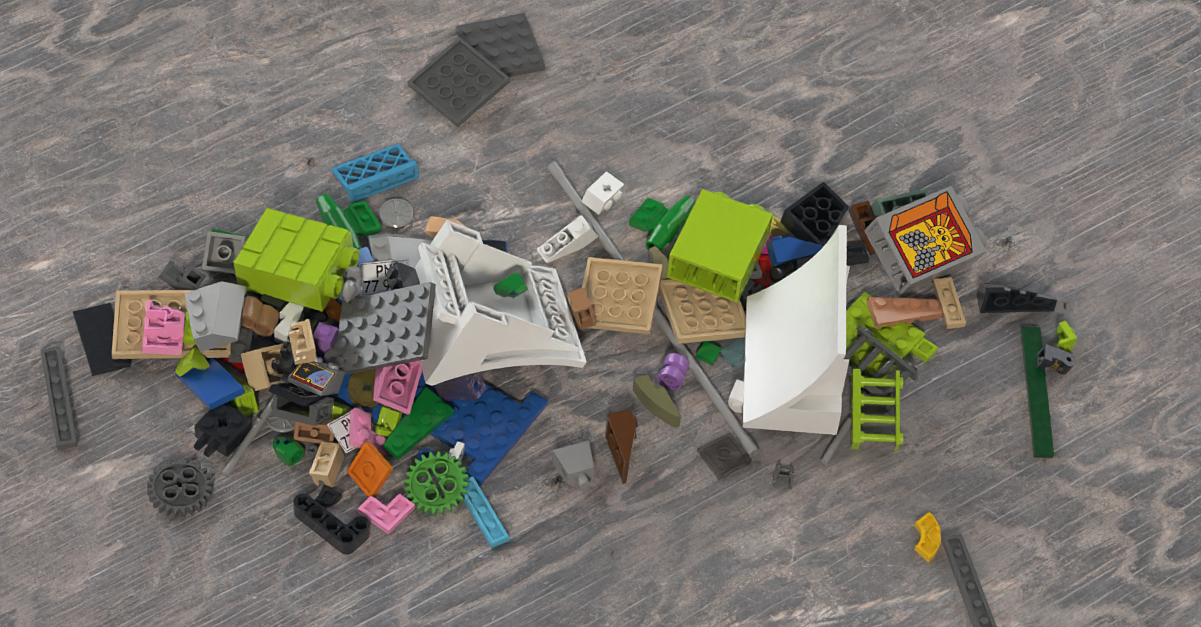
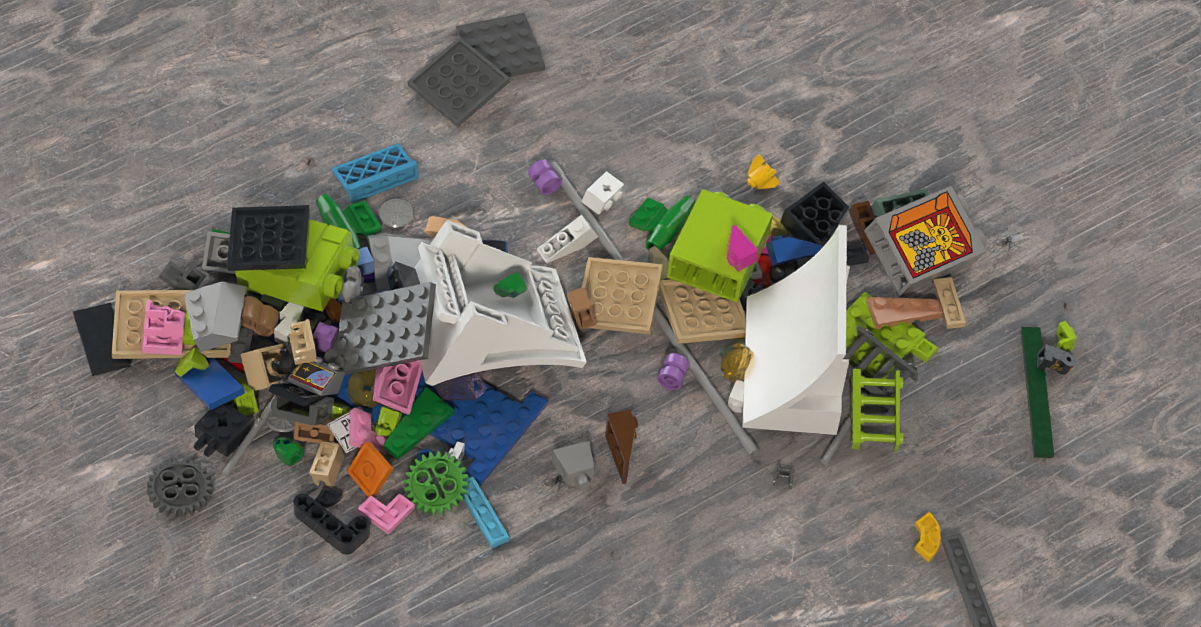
(58, 398): dark grey plate -> none
(268, 238): none -> black plate
(310, 447): dark grey arm -> none
(374, 276): white sticker -> none
(544, 177): none -> medium lavender wheel
(656, 400): olive slope -> none
(708, 352): green tile -> none
(724, 456): clear smoke tile -> none
(736, 362): none -> clear yellow plate
(741, 250): none -> dark pink slope
(761, 174): none -> yellow brick
(1007, 299): black wedge -> none

